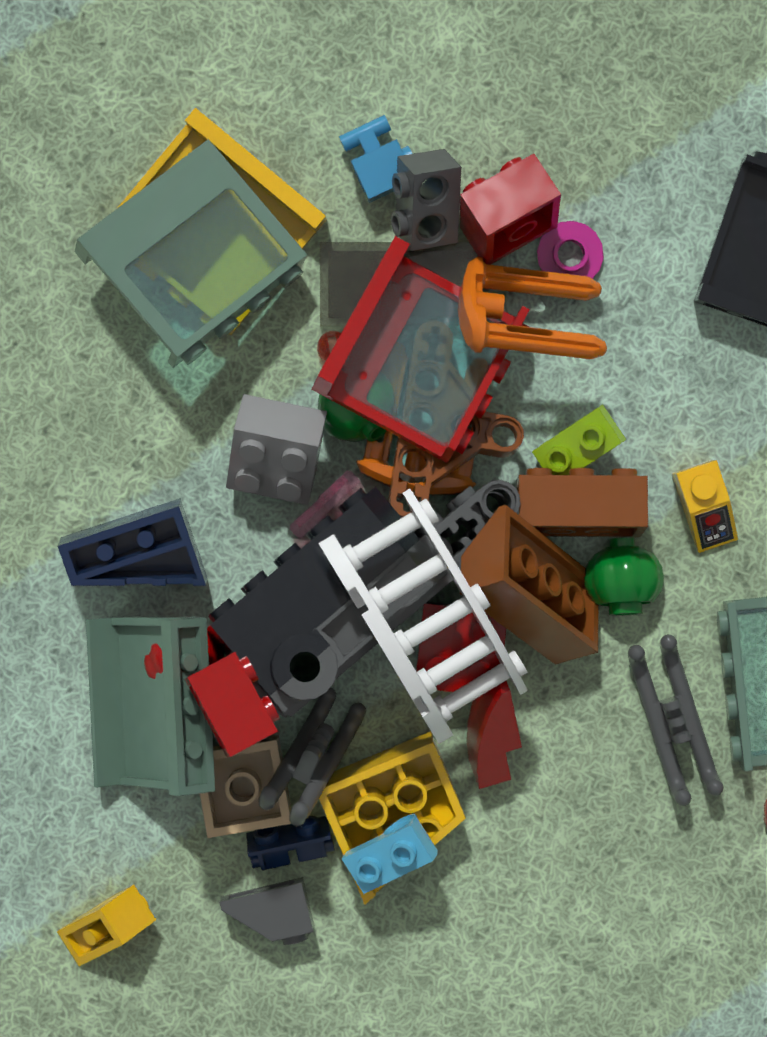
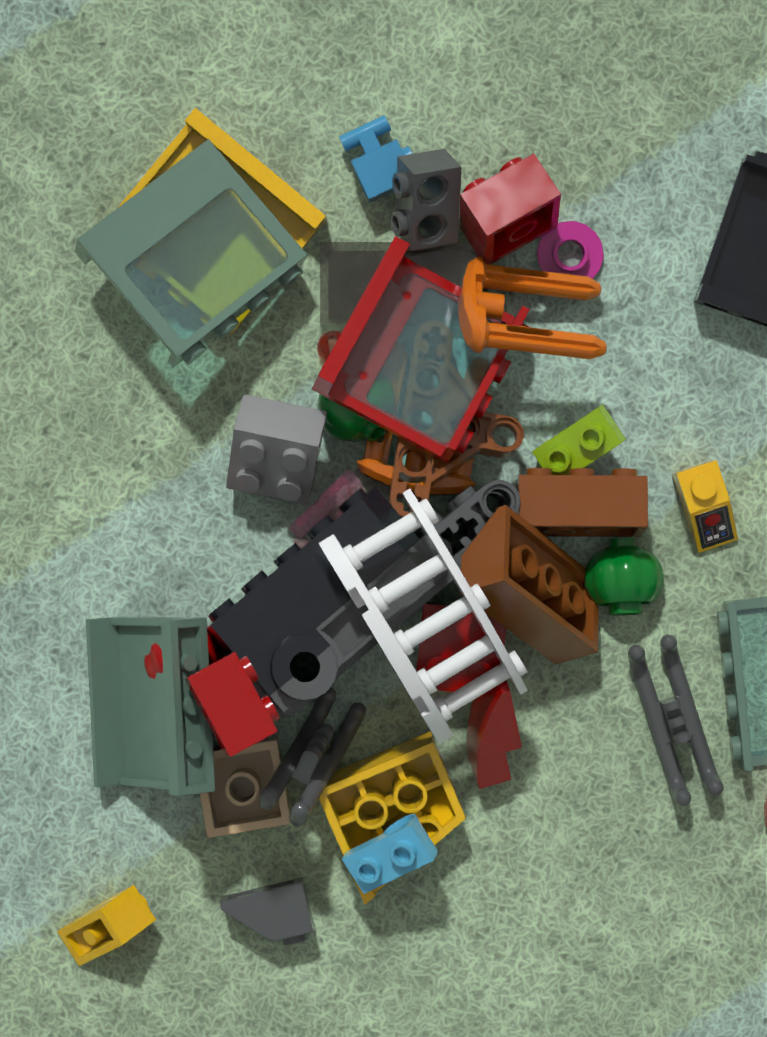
(135, 549): dark blue wedge -> none
(270, 846): dark blue hinge -> none

